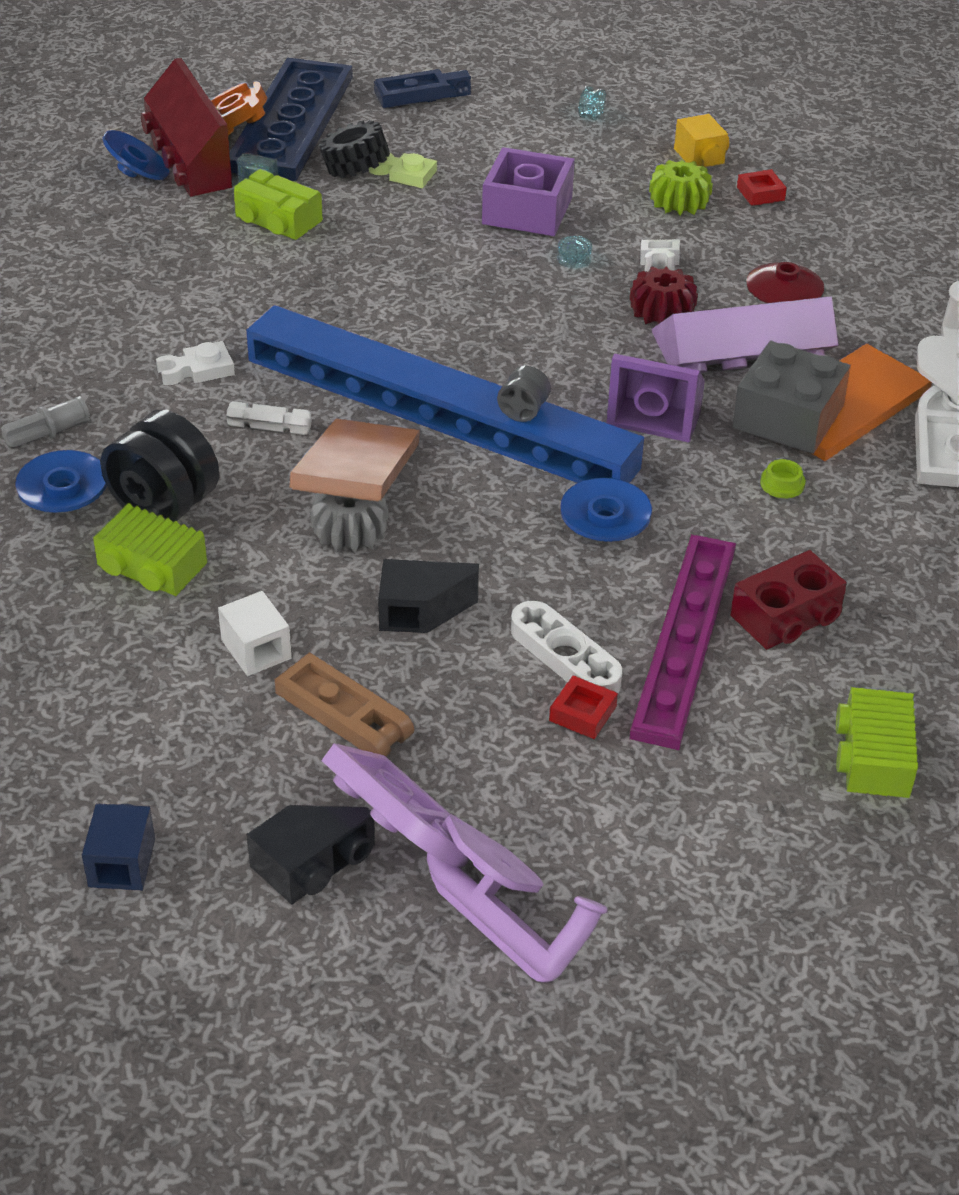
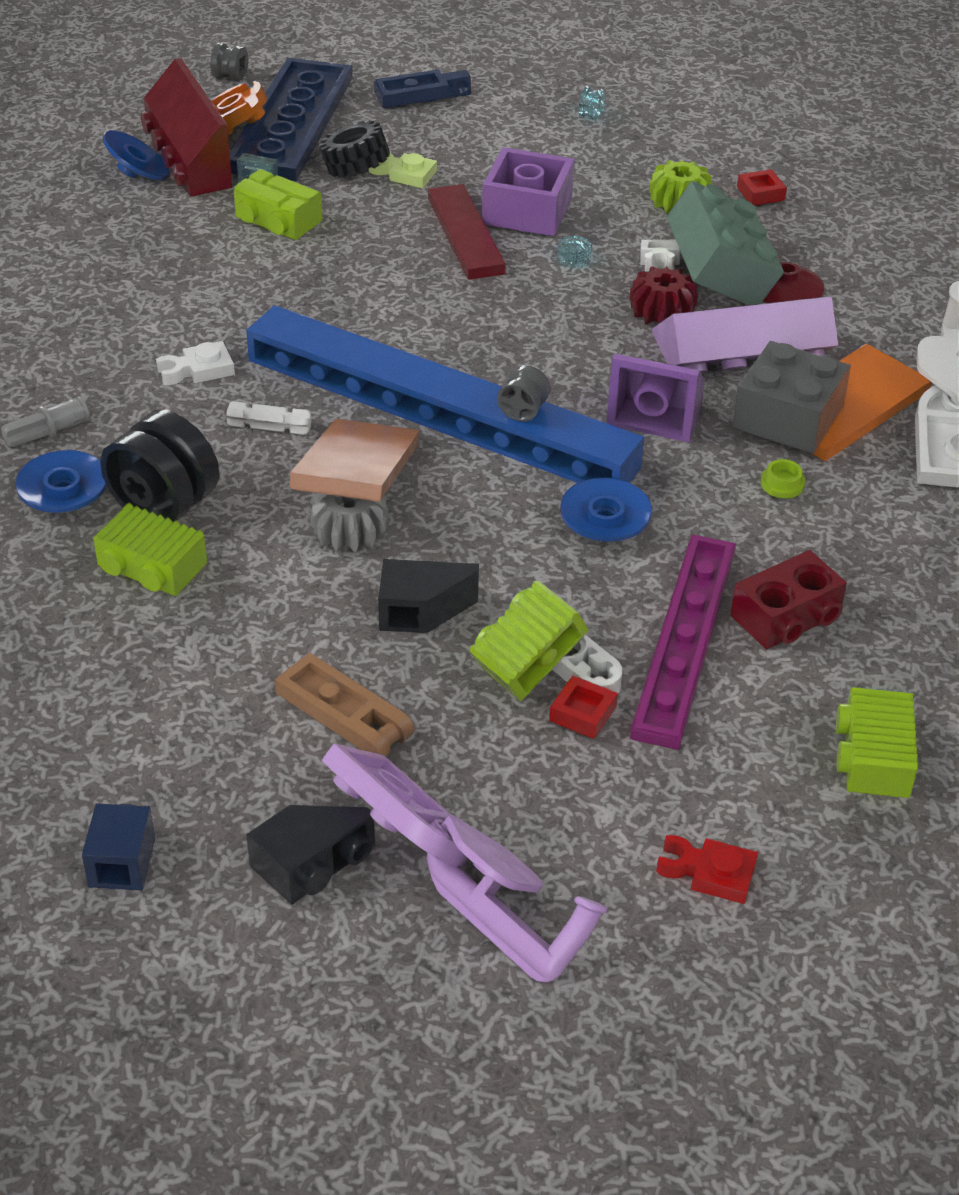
(229, 61): none -> dark grey wheel
(255, 633): white brick -> none
(466, 232): none -> dark red tile
(528, 639): none -> lime brick
(701, 140): yellow brick -> none
(715, 869): none -> red plate
(724, 244): none -> sand green brick

